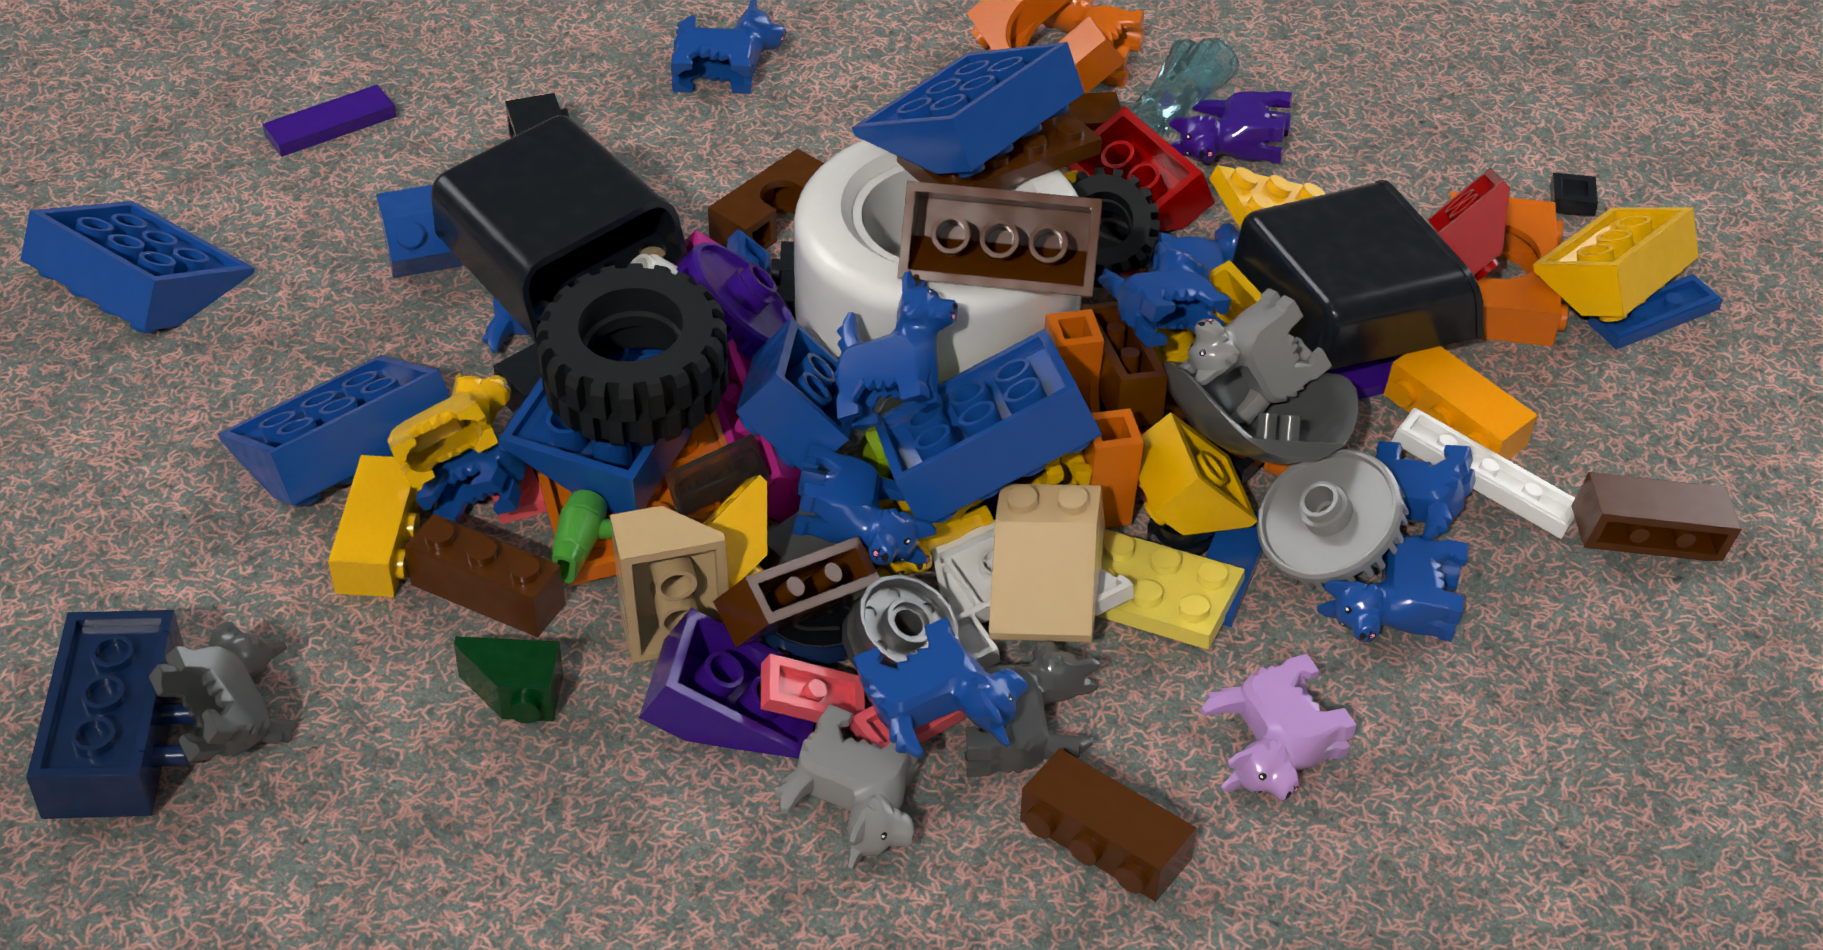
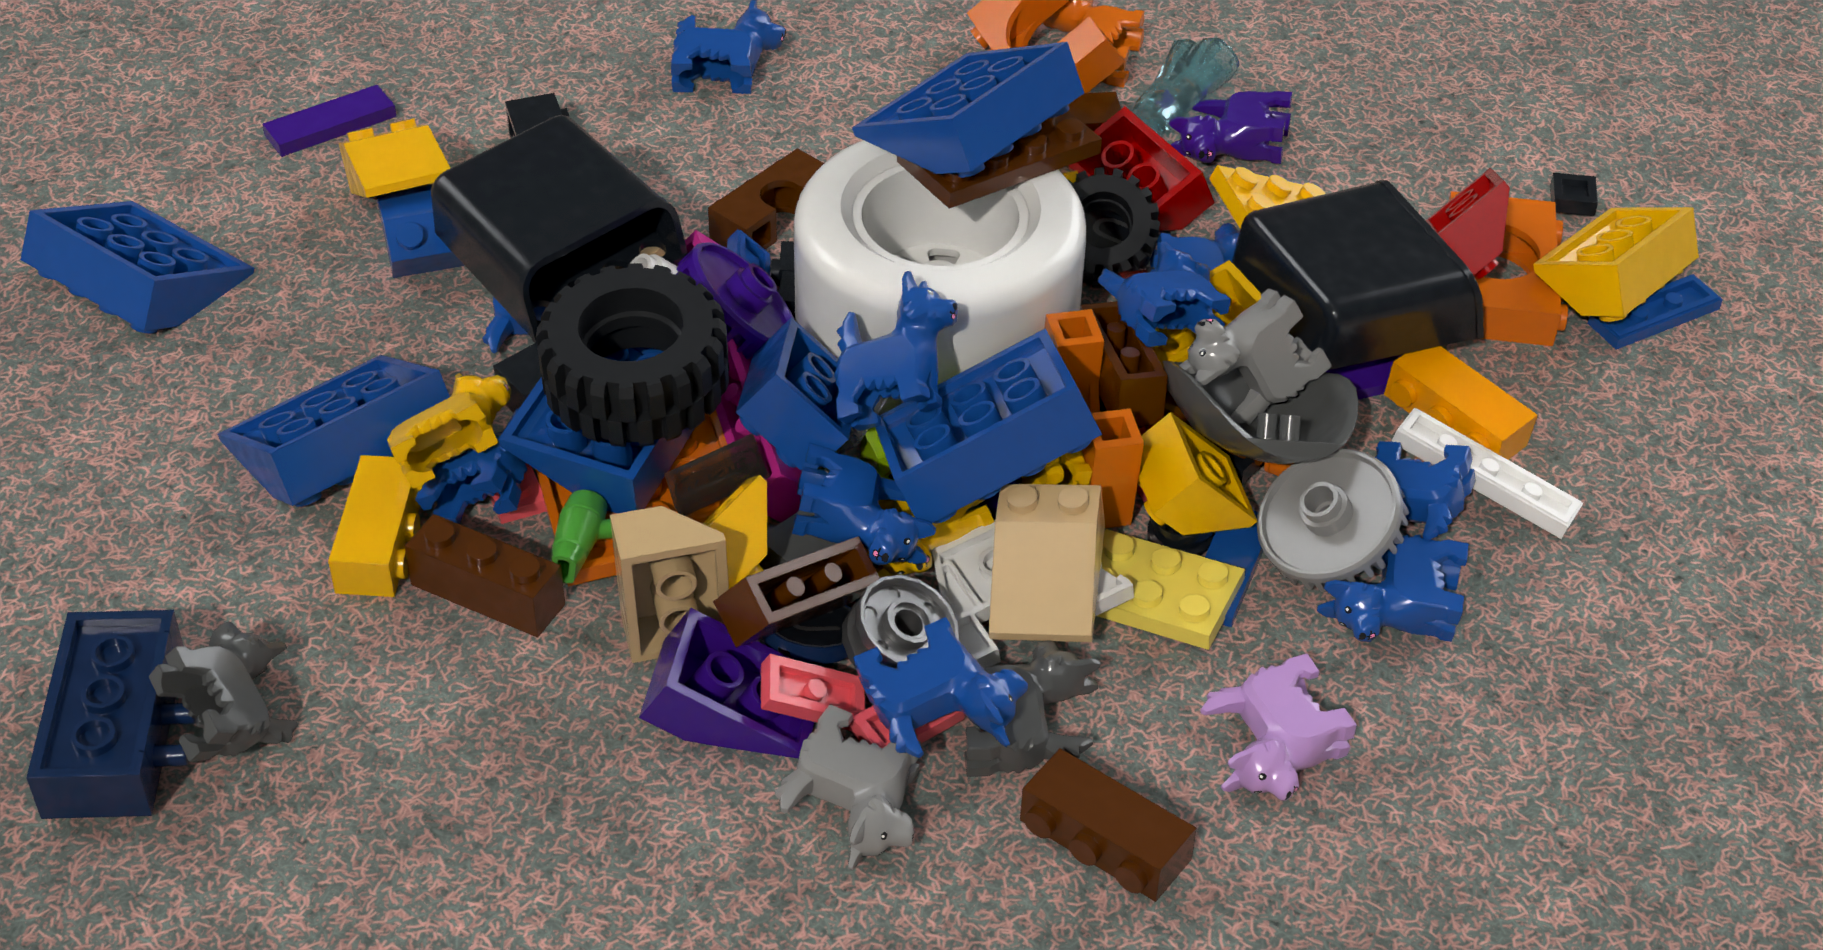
(392, 159): none -> yellow slope
(512, 675): dark green slope -> none
(1000, 238): reddish brown slope -> none
(1655, 517): reddish brown brick -> none

